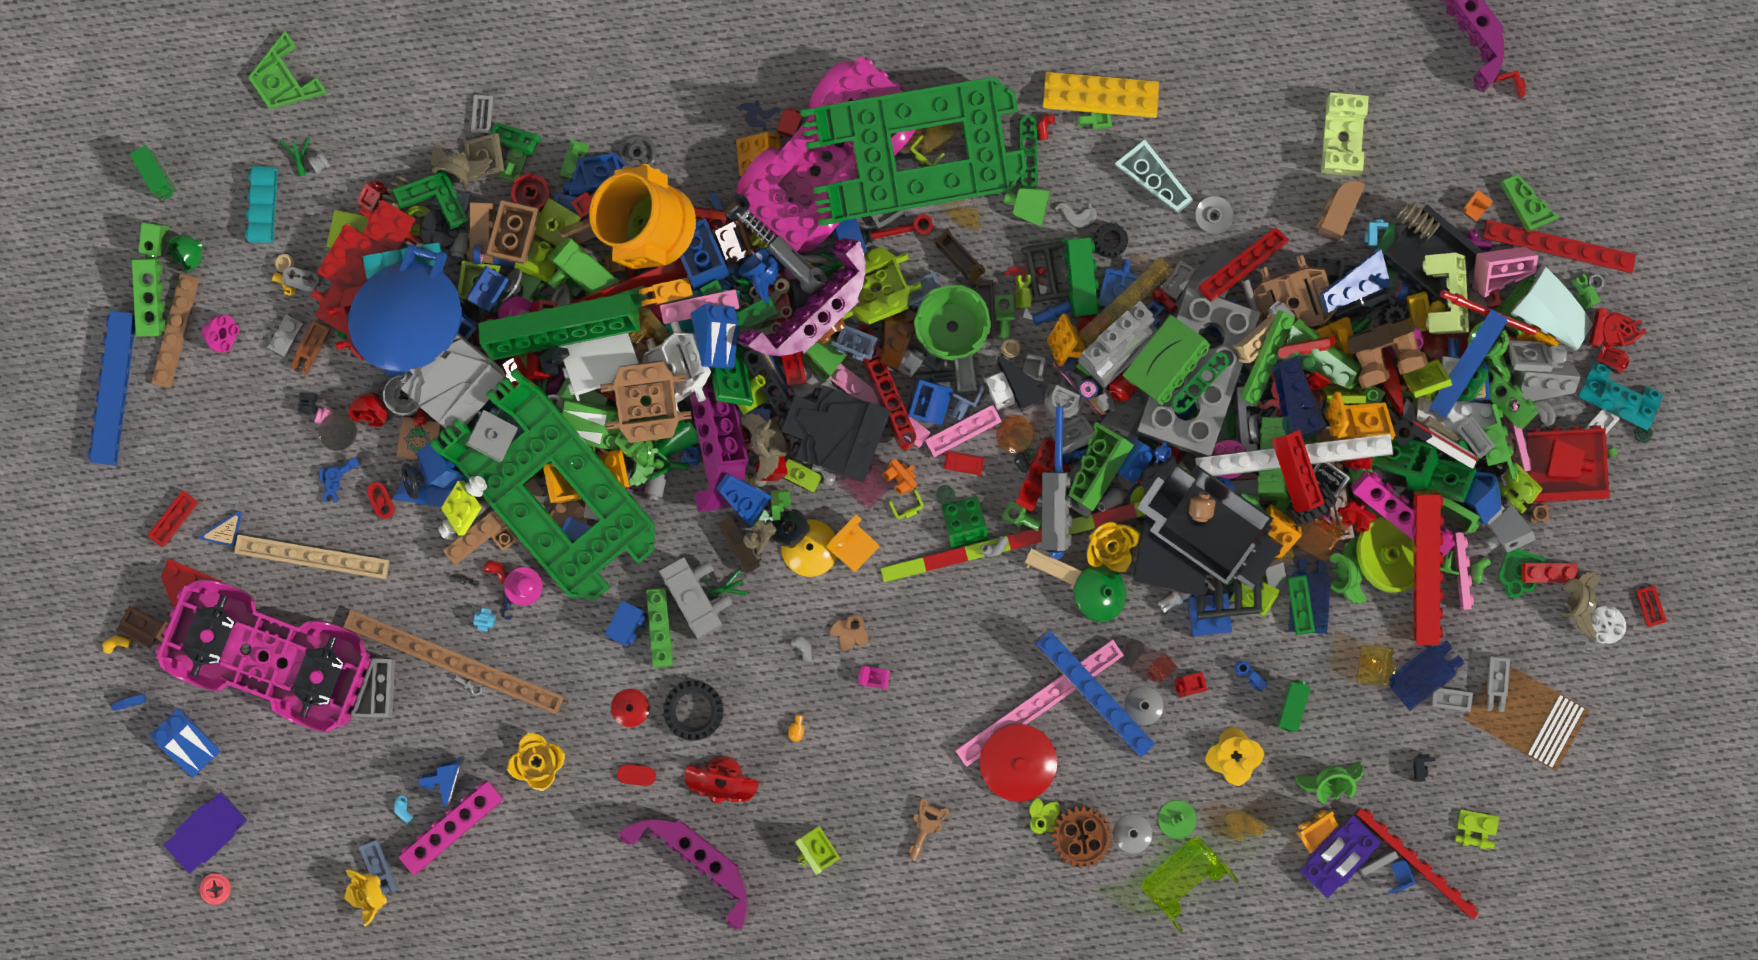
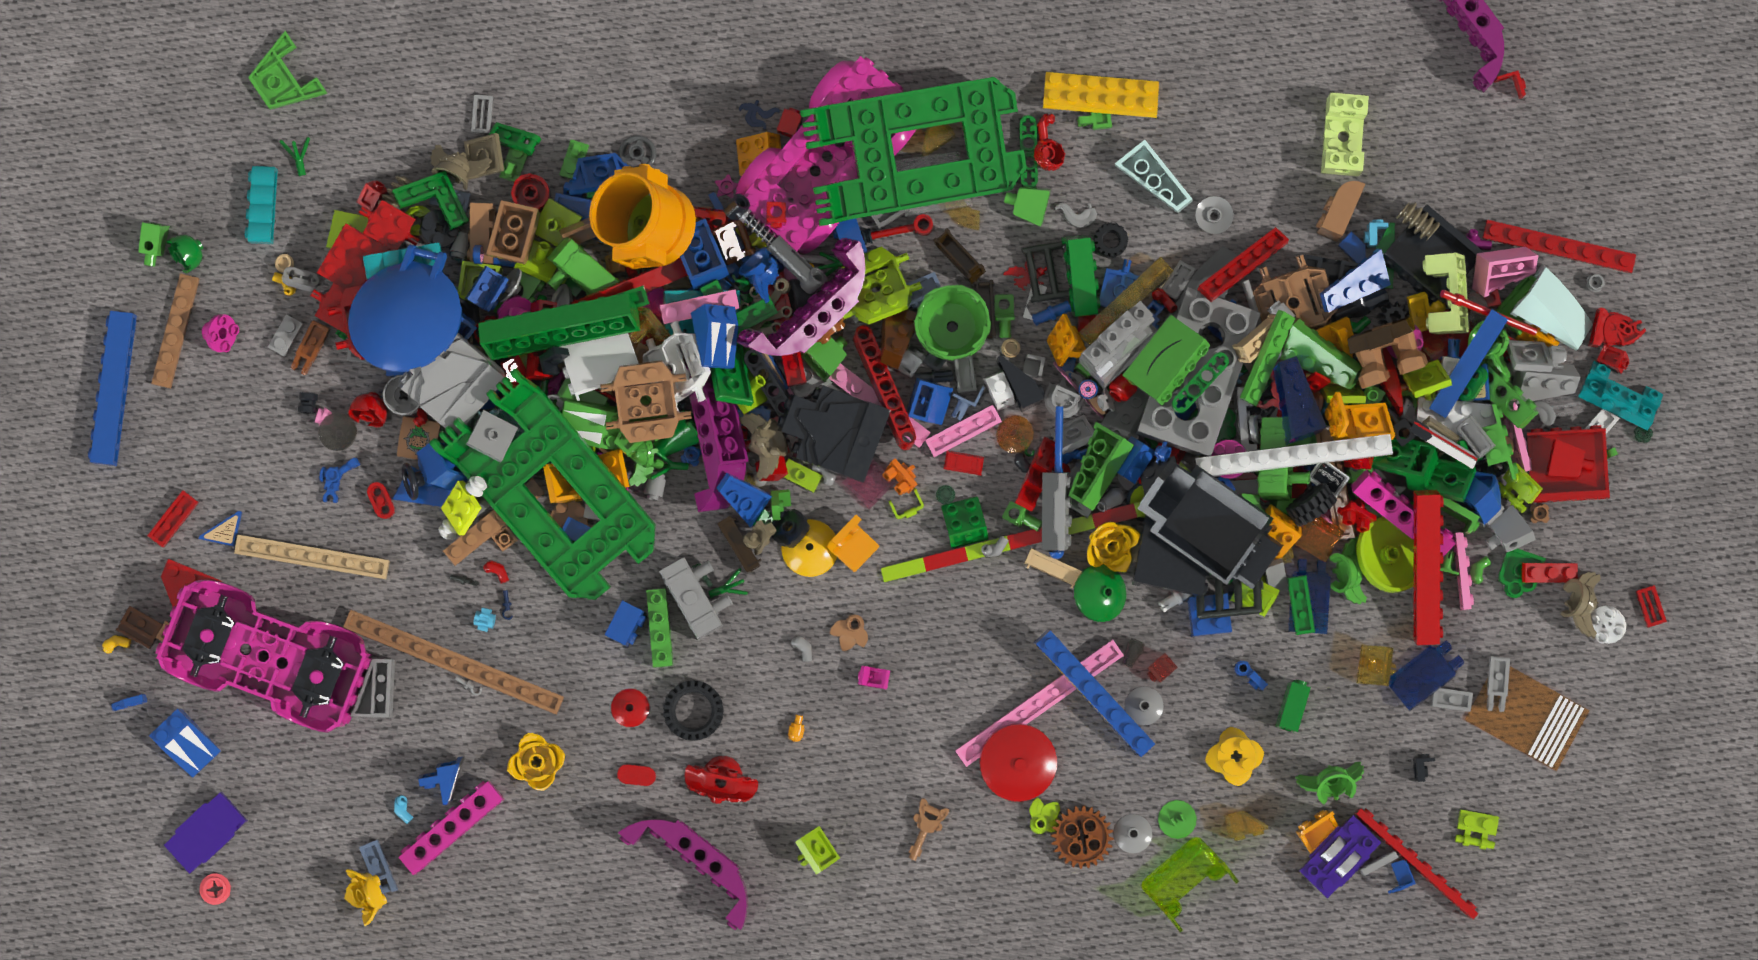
(143, 326): bright green brick -> none
(153, 172): green brick -> none
(319, 162): light grey wheel -> none
(523, 586): dark pink plate -> none
(582, 204): red plate -> none
(667, 291): light orange hinge -> none
(721, 185): none -> dark pink plate
(776, 222): none -> red bracket
(856, 342): sand blue bracket -> none
(919, 157): lime piece -> none
(1022, 293): lime plate -> none
(1049, 154): none -> red hair
(1190, 685): red bracket -> none
(1202, 507): medium nougat head -> none
(1297, 471): red panel -> none
(1305, 347): red plate -> none
(1353, 247): none -> blue tile
(1402, 292): blue tile -> none
(1477, 205): orange panel -> none
(1528, 207): bright green wing -> none
(1586, 294): bright green plate -> none

